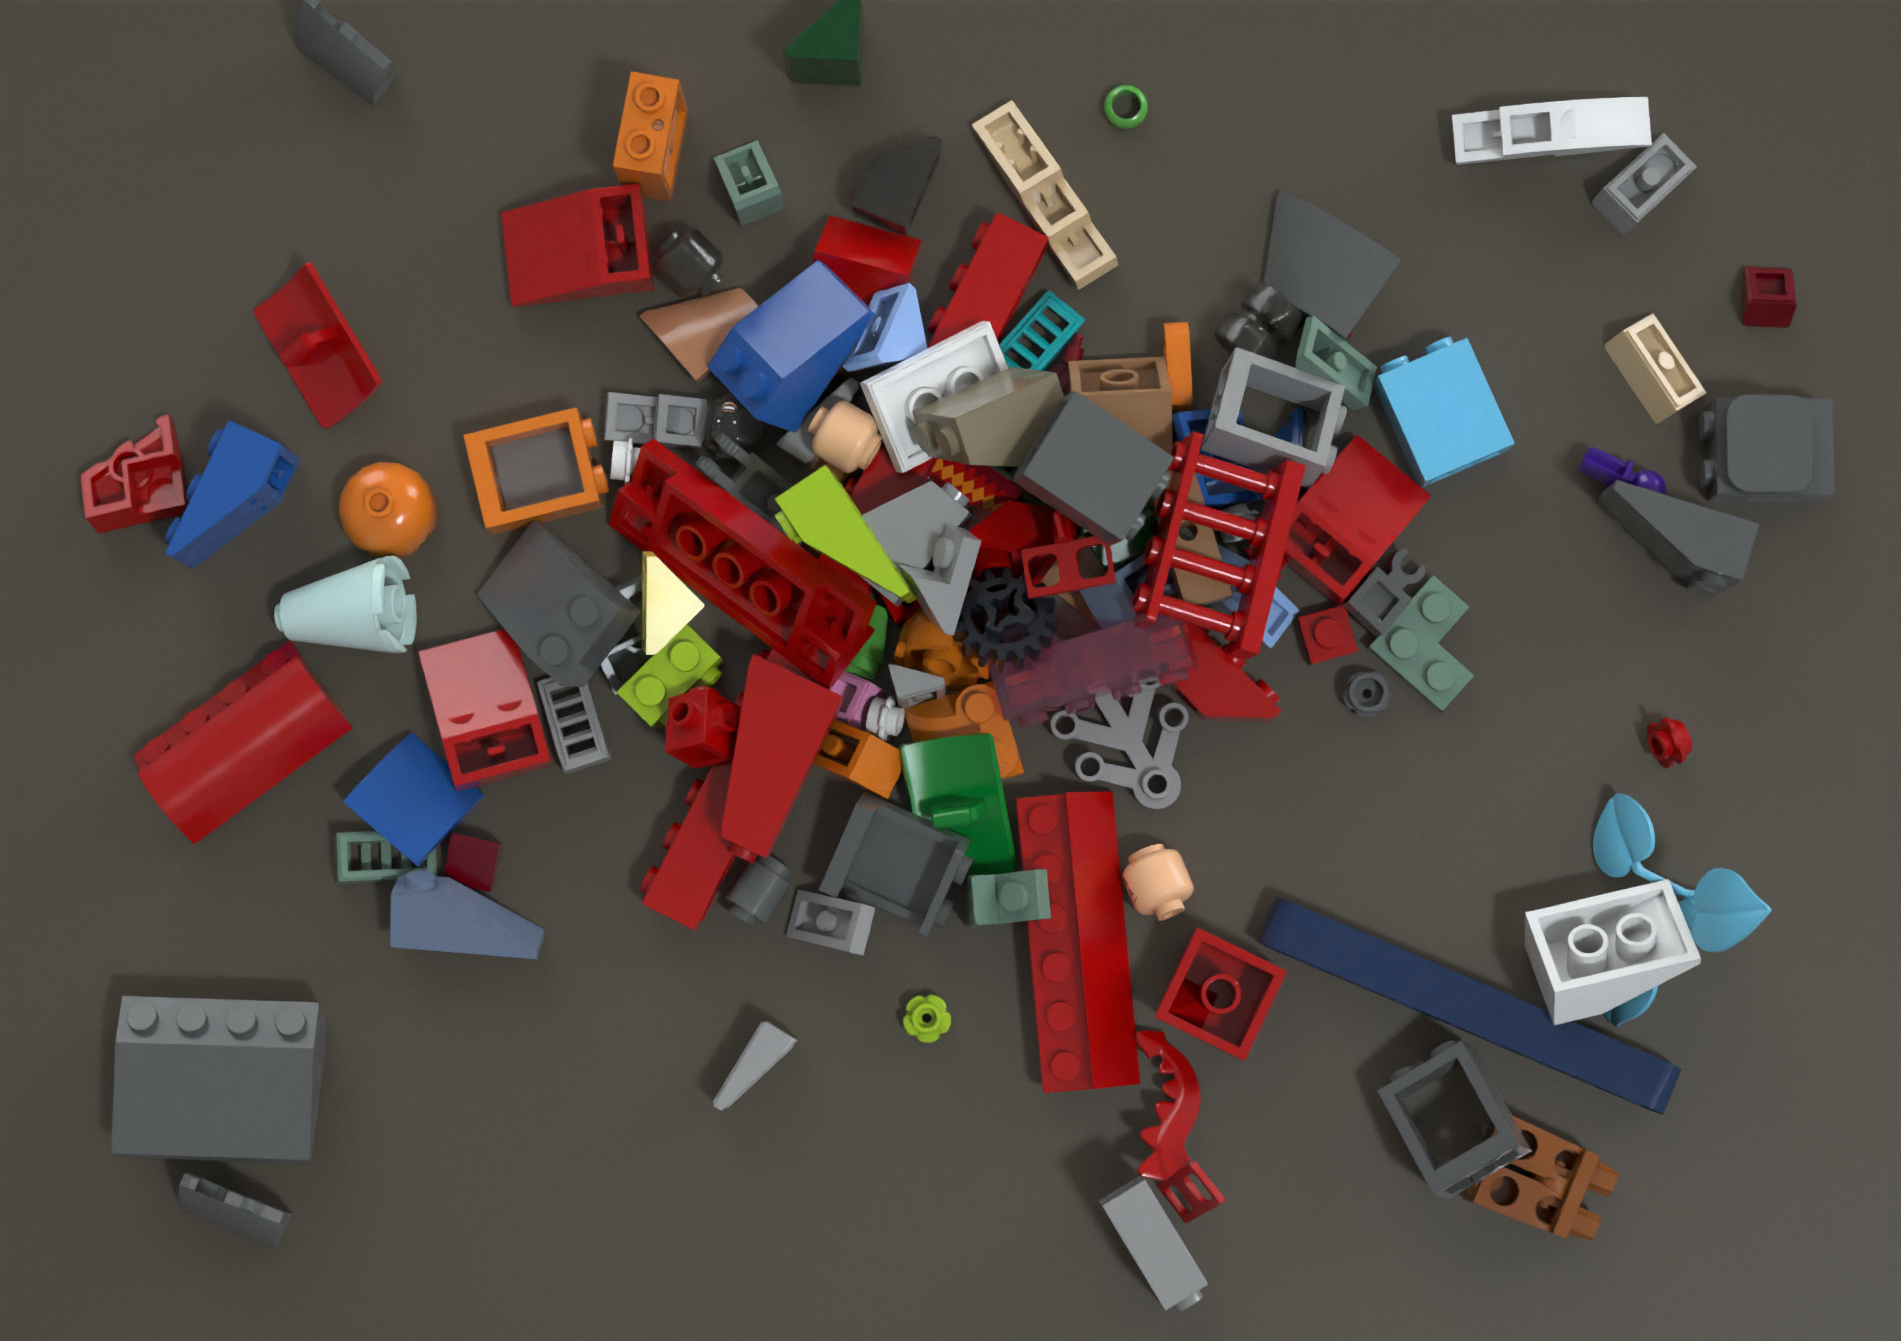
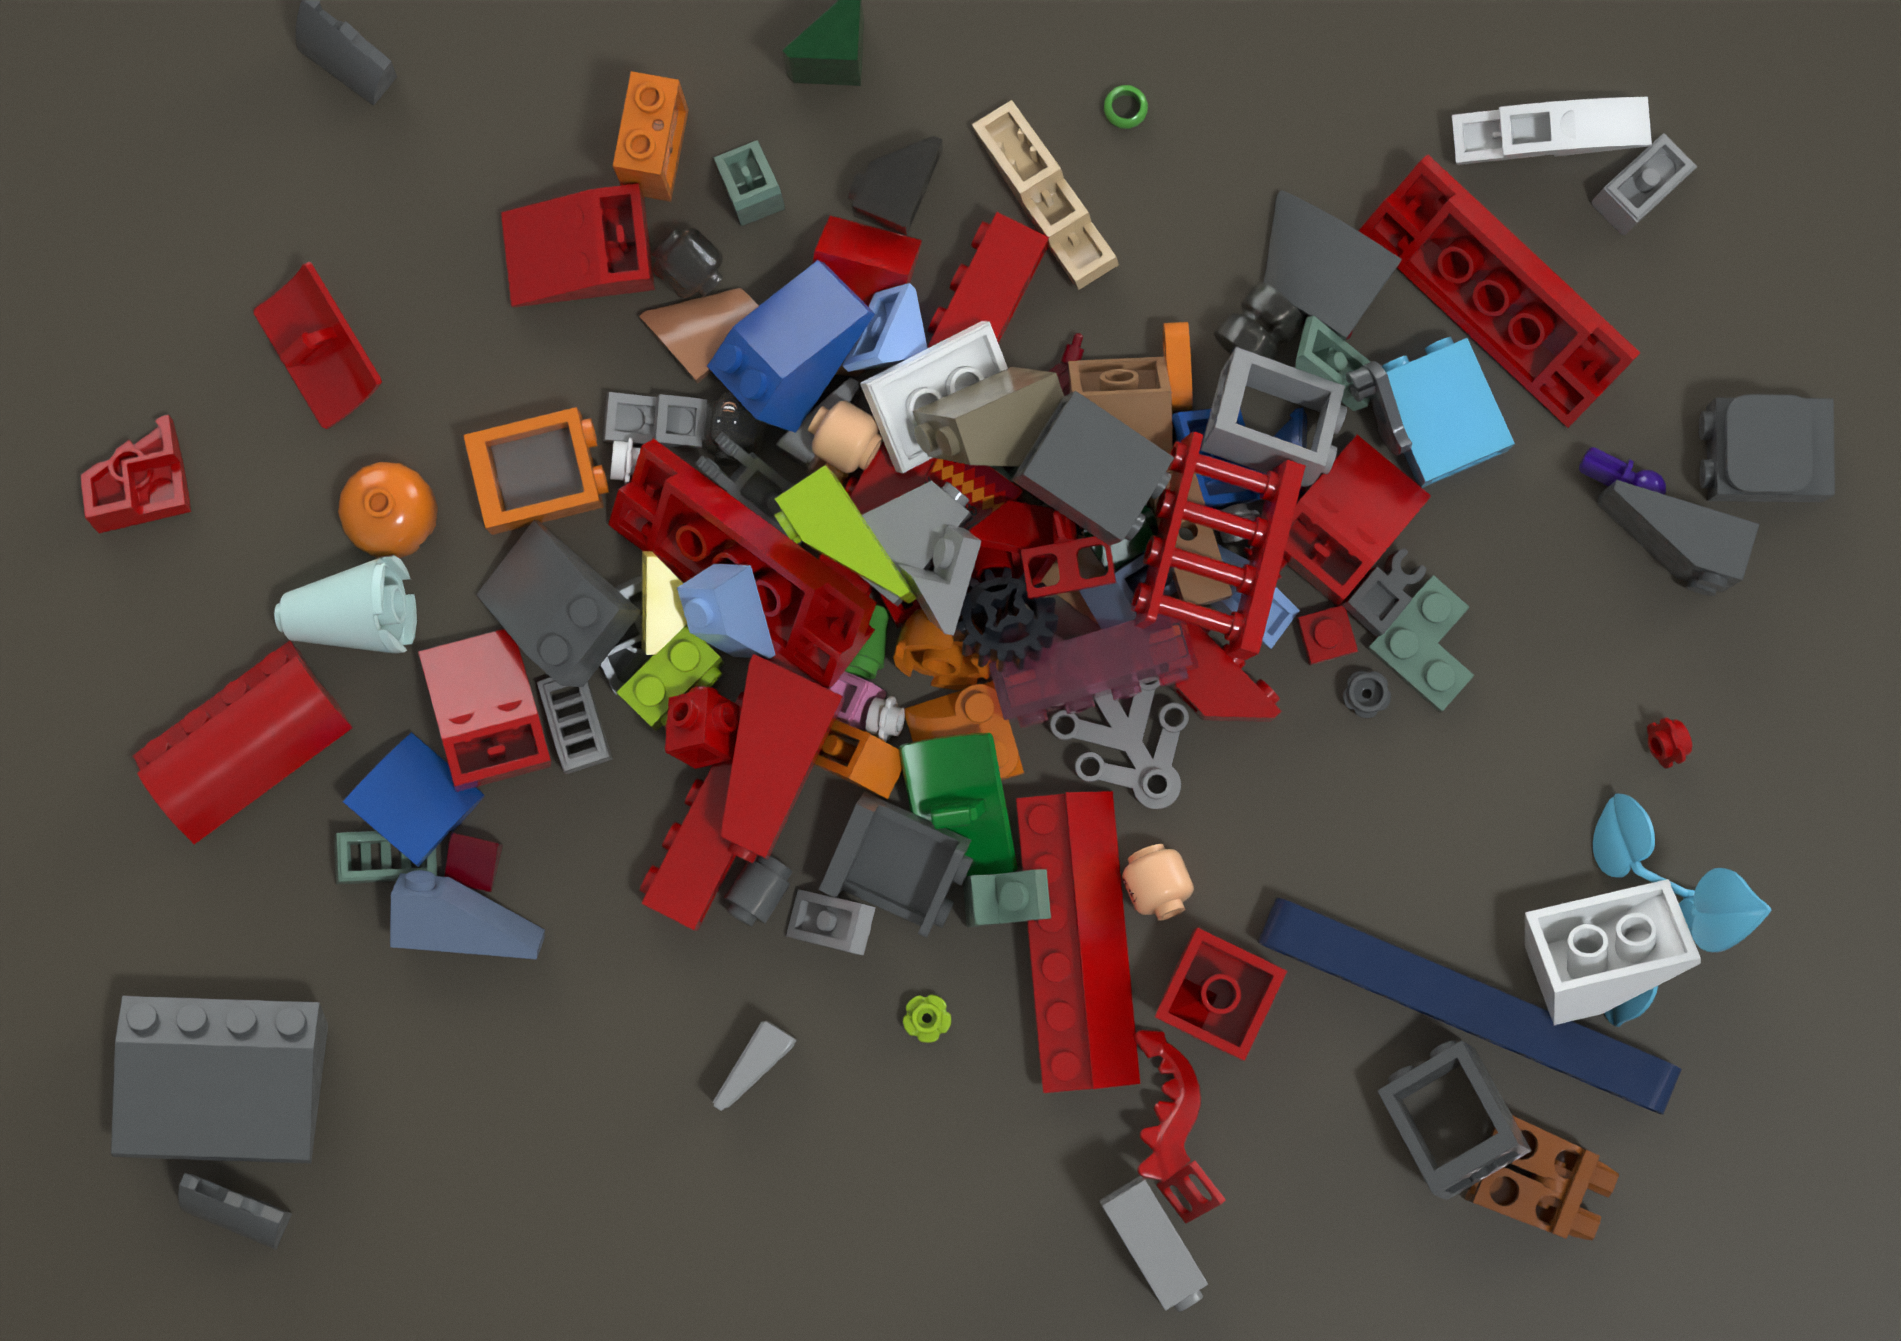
(236, 490): blue slope -> none
(727, 610): none -> light blue slope
(915, 687): light grey slope -> none
(1023, 329): teal slope -> none
(1374, 382): none -> dark grey piece
(1499, 291): none -> red slope
(1654, 368): tan slope -> none
(1768, 297): dark red slope -> none

